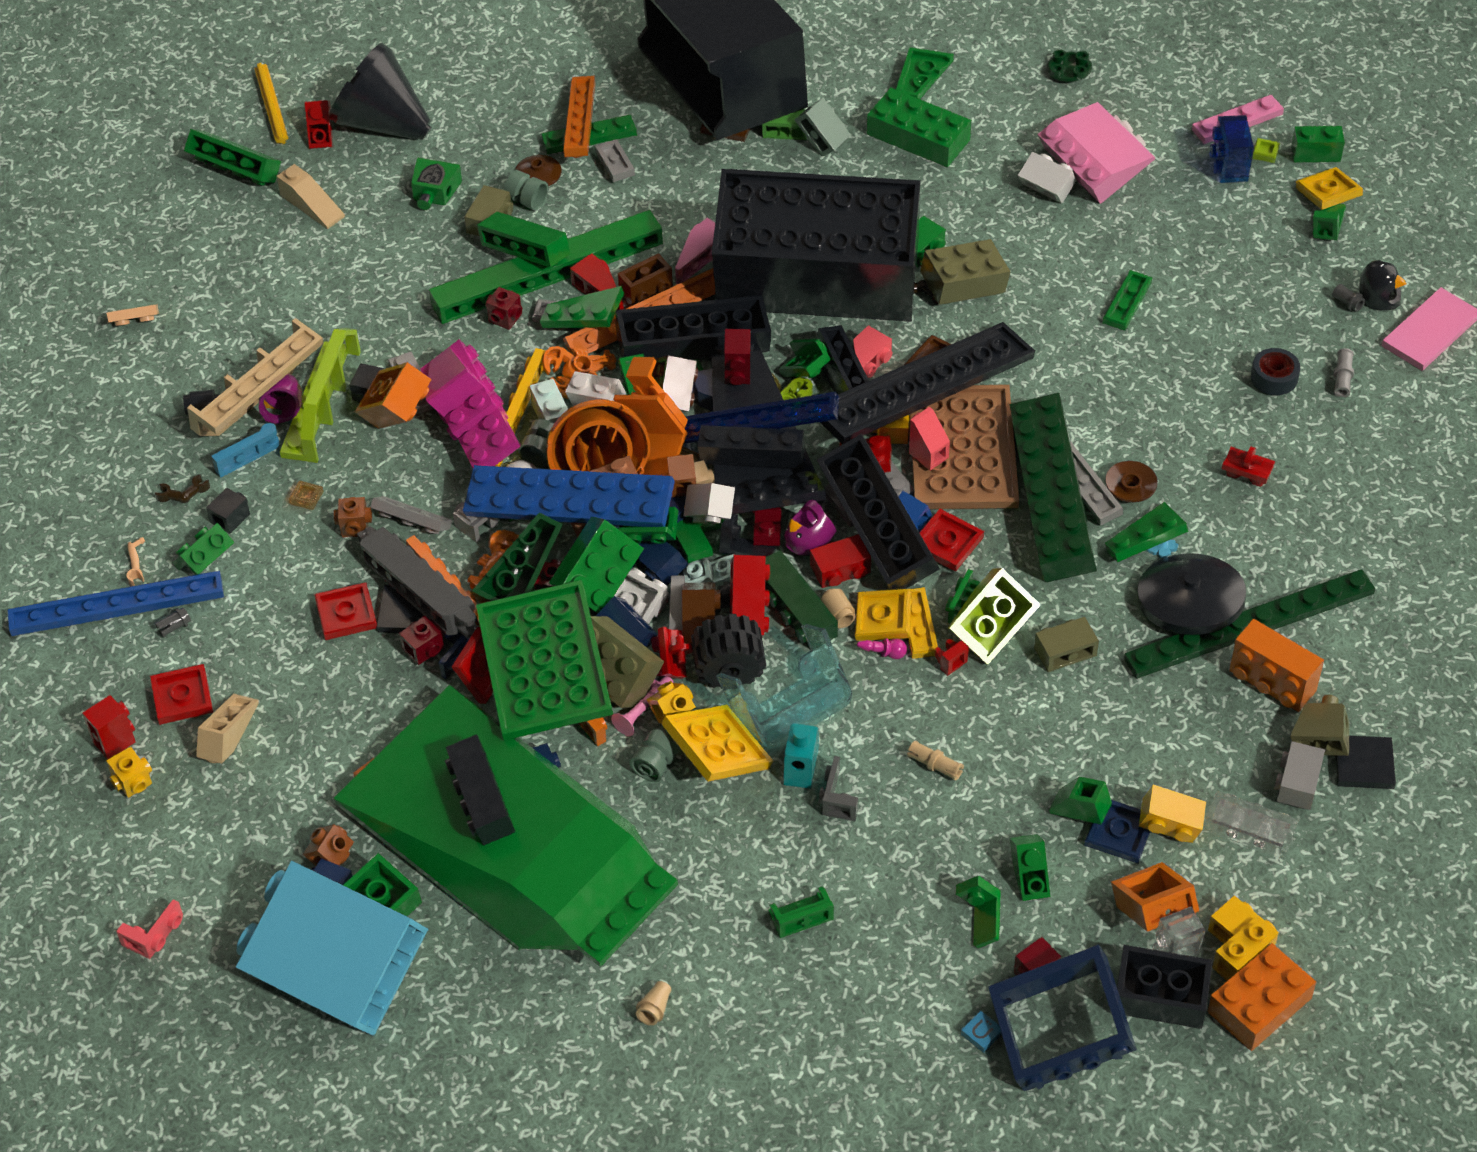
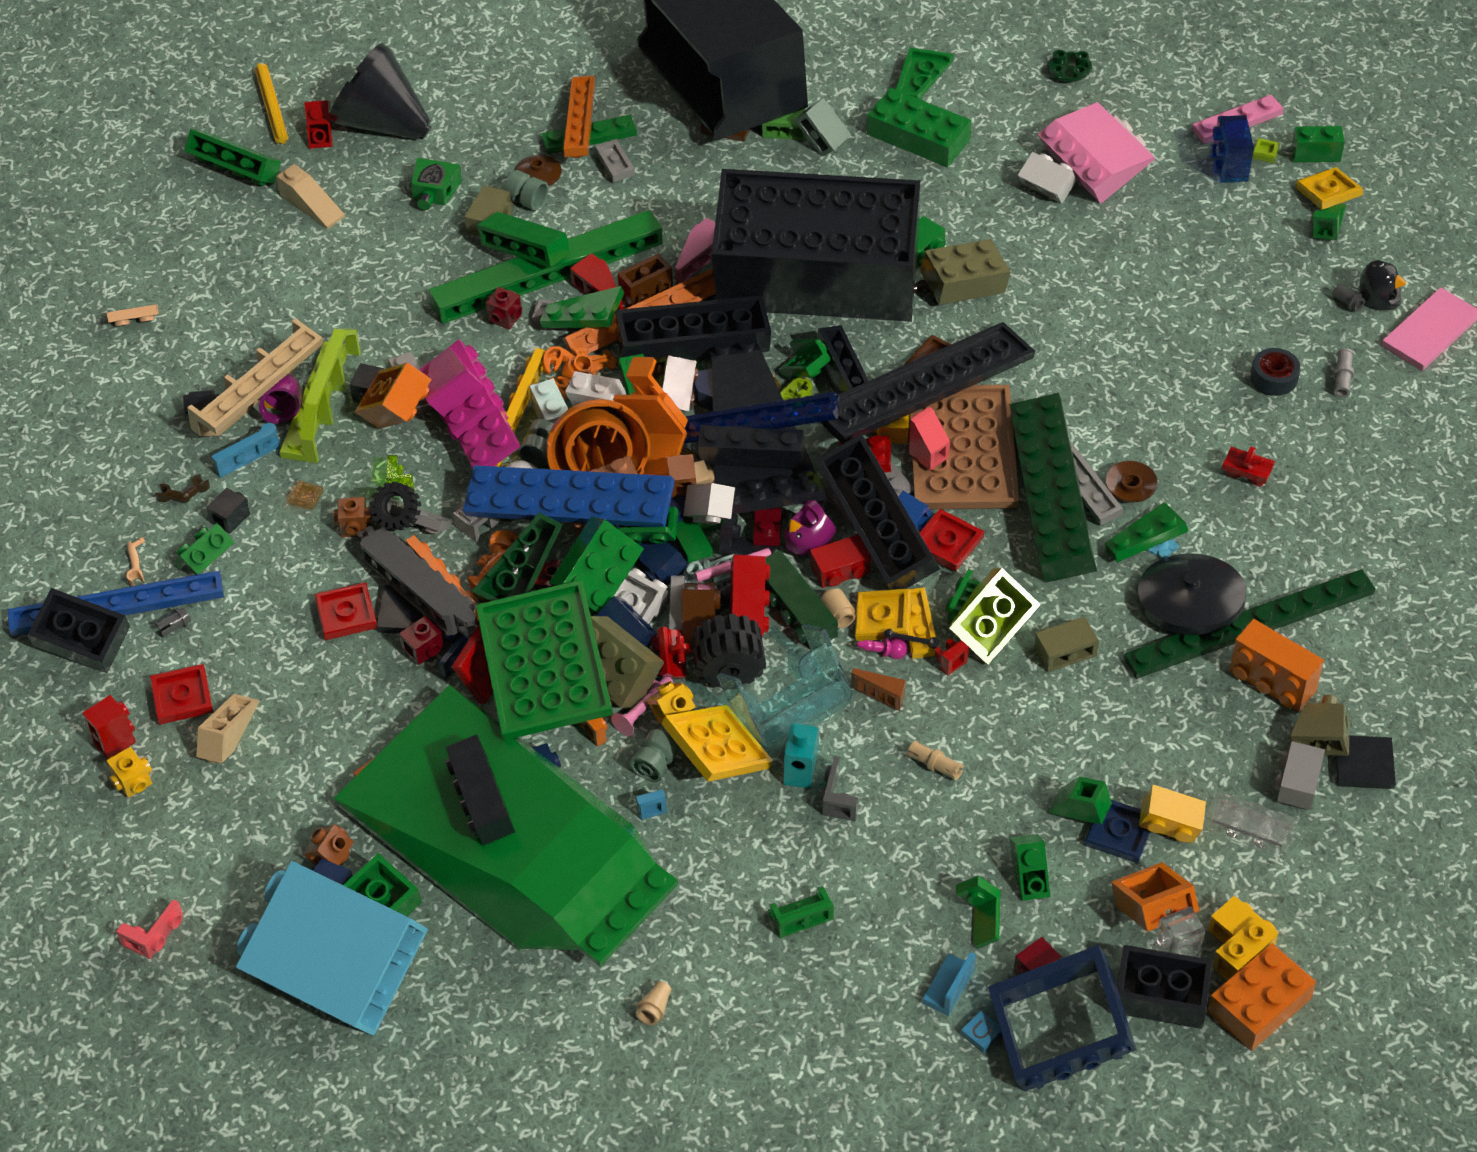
(79, 630): none -> black brick
(381, 501): none -> black tyre
(396, 473): none -> clear neon green bracket
(651, 804): none -> dark azure tile
(724, 567): none -> bright pink bar
(737, 356): dark red brick -> none
(872, 349): coral slope -> none
(880, 687): none -> dark orange slope
(932, 642): none -> black hinge
(949, 983): none -> dark azure panel
(1127, 300): green tile -> none

